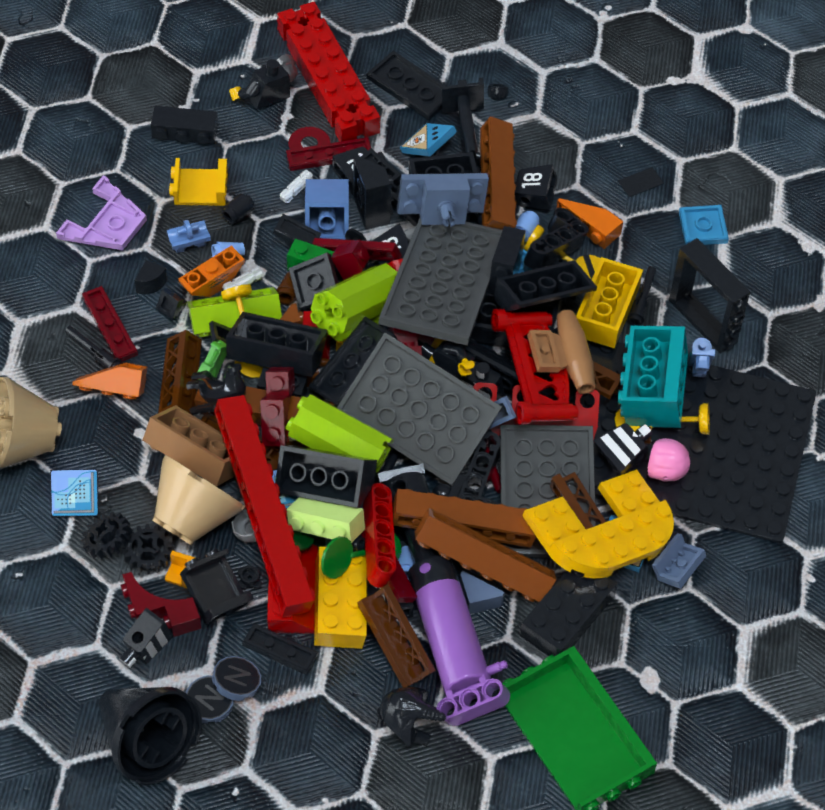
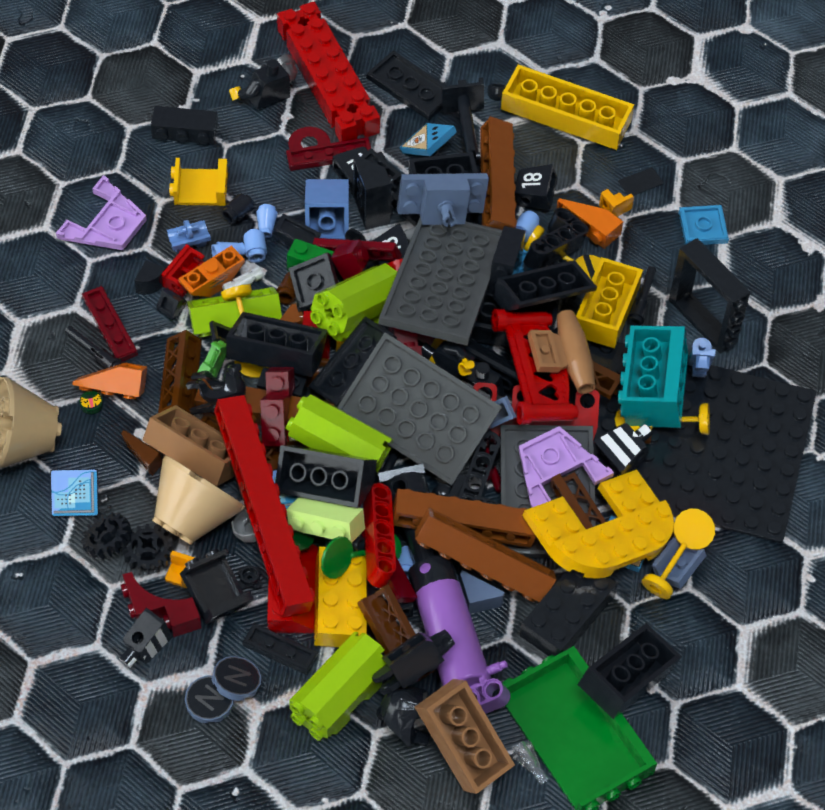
(91, 402): none -> tile
(144, 453): none -> reddish brown slope
(149, 730): black cone -> none
(183, 263): none -> red hinge
(255, 245): none -> light blue brick
(266, 219): none -> light blue cone
(295, 186): white axle -> none
(338, 687): none -> lime brick
(413, 660): none -> black hinge
(464, 736): none -> medium nougat brick
(526, 756): none -> clear cone
(555, 454): none -> lavender wing
(567, 107): none -> yellow brick
(616, 203): none -> light orange panel
(629, 670): none -> black brick
(668, 460): bright pink piece -> none
(694, 531): none -> yellow piece

